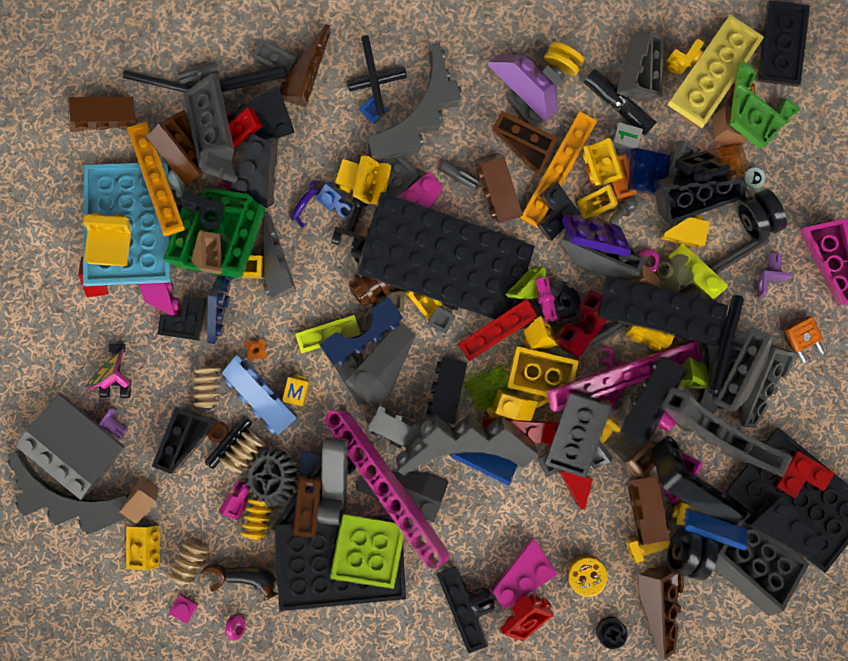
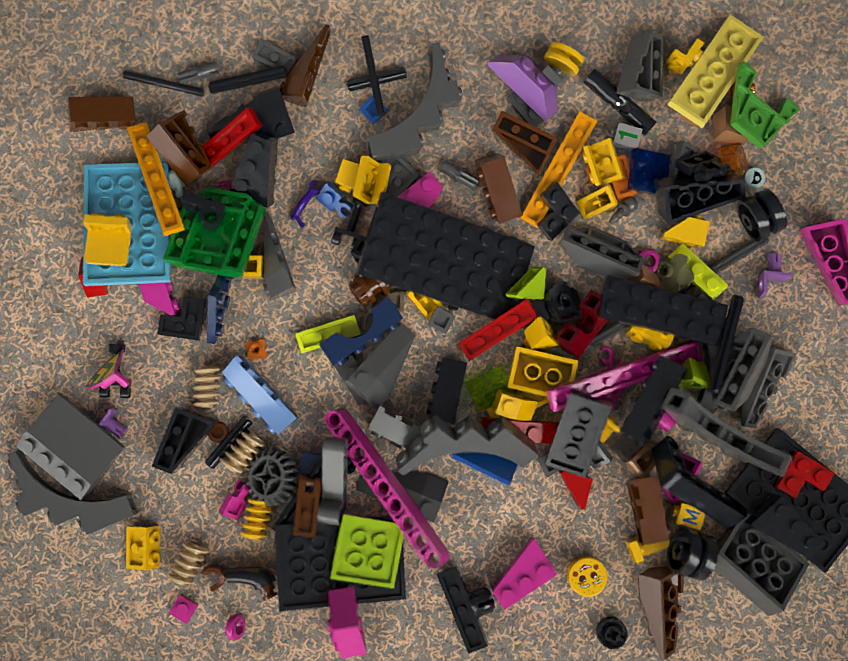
(139, 500): medium nougat slope -> none
(208, 252): medium nougat slope -> none
(210, 128): dark grey hinge -> none
(296, 390): yellow brick -> none
(345, 623): none -> dark pink wedge
(529, 616): red plate -> none
(546, 299): dark pink pin -> none
(596, 235): dark purple plate -> none
(715, 529): blue tile -> none
(784, 43): black plate -> none
(802, 335): orange piece -> none

